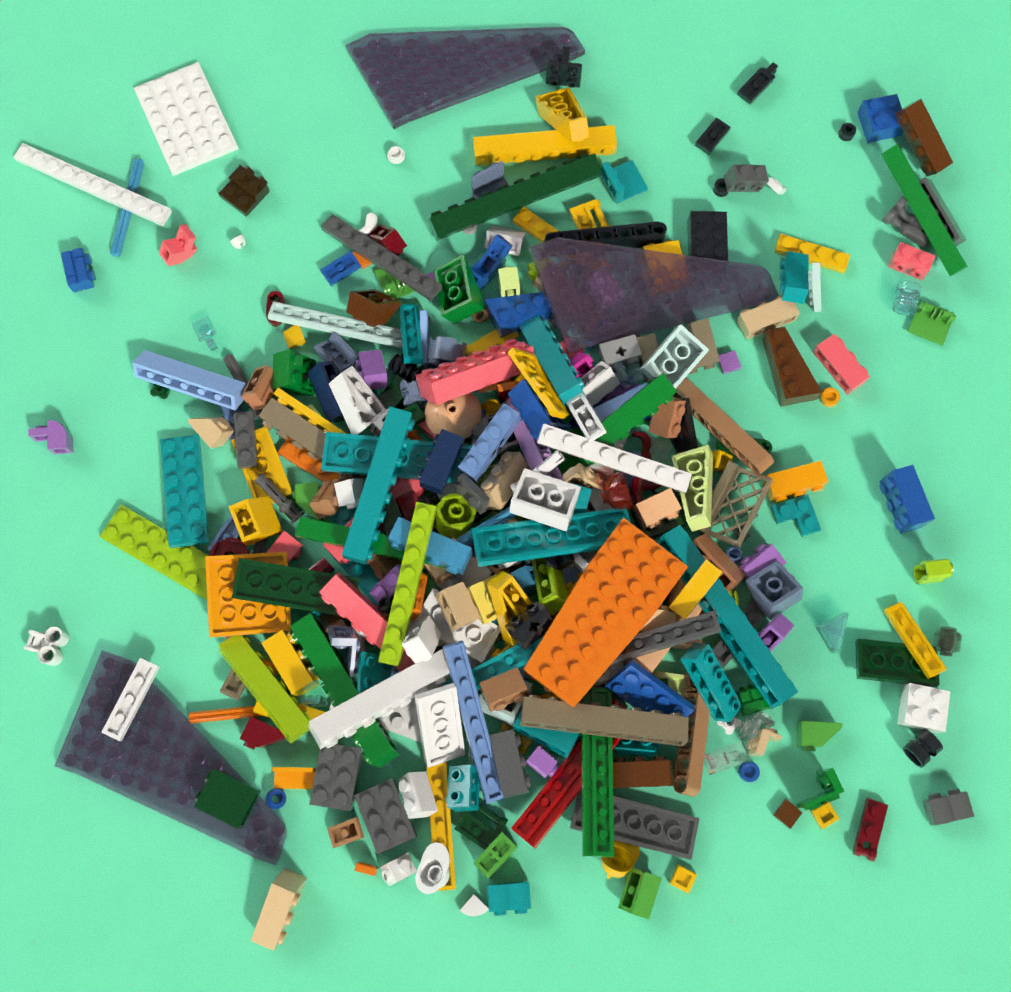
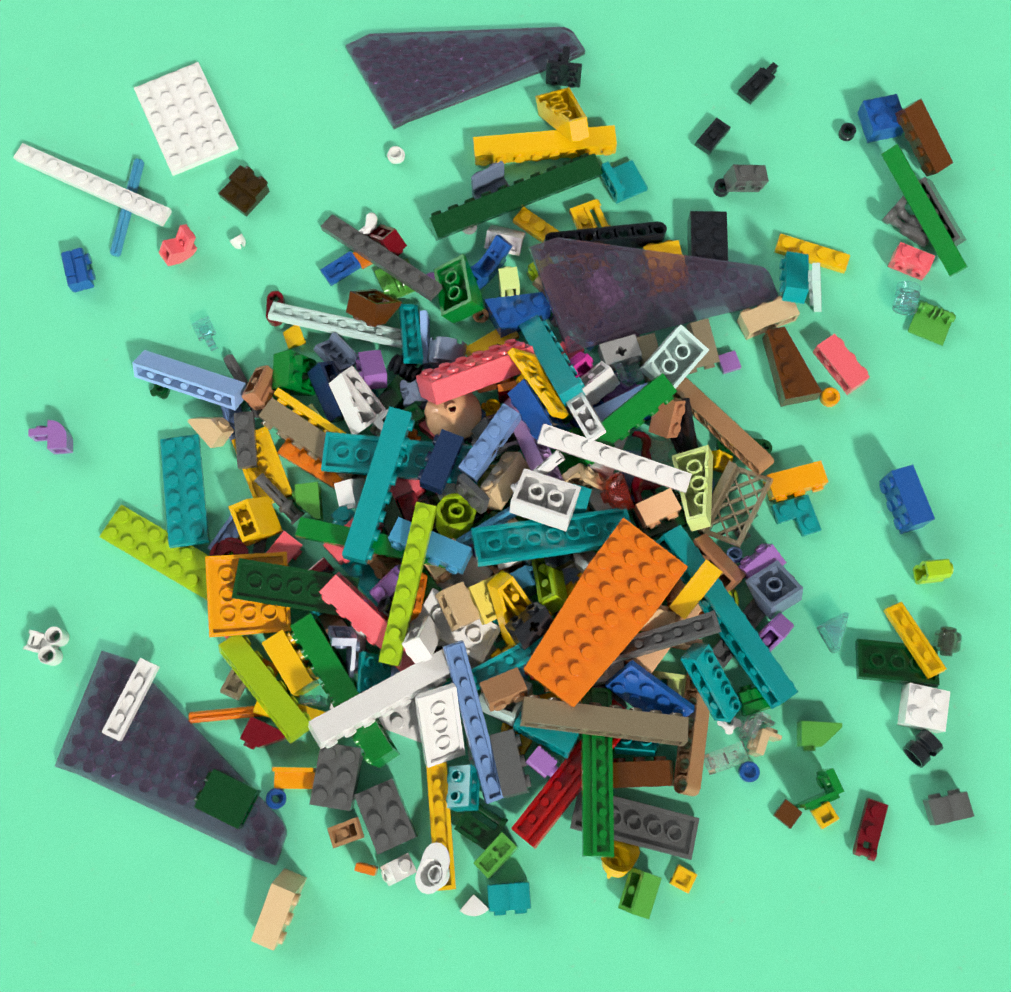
(325, 500): medium nougat brick -> none
(417, 795): white brick -> none
(776, 186): white tile -> none

